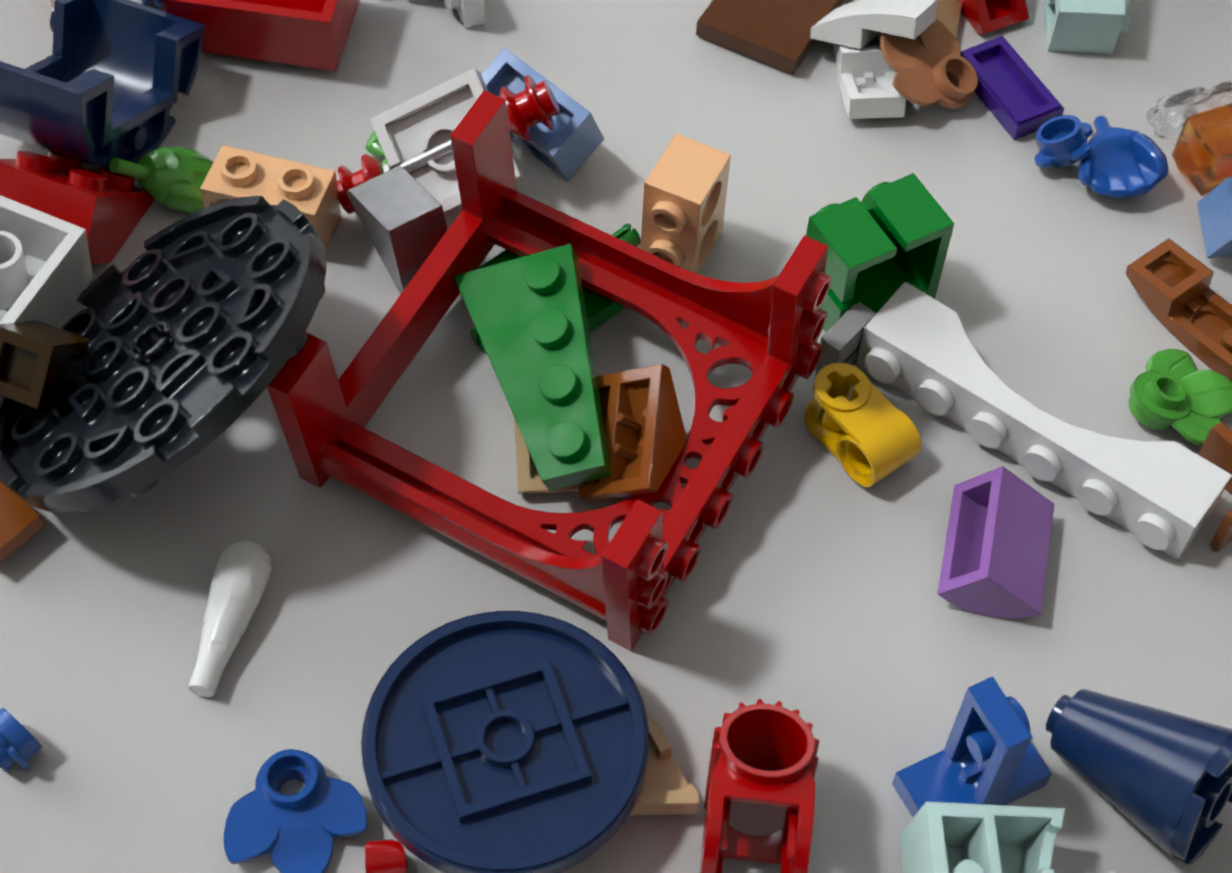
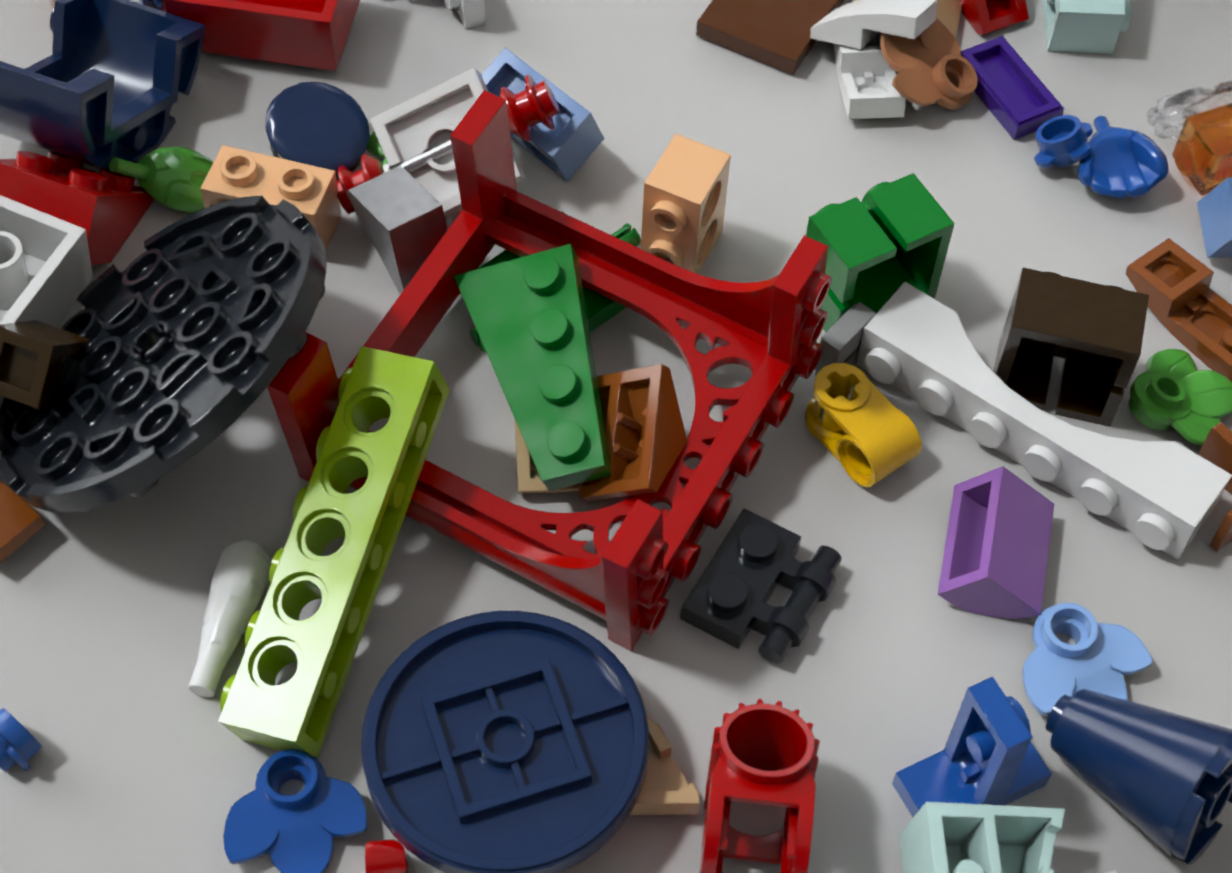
(317, 126): none -> dark blue piece
(347, 581): none -> lime brick
(743, 576): none -> black plate
(1087, 325): none -> dark brown piece
(1095, 663): none -> light blue plate

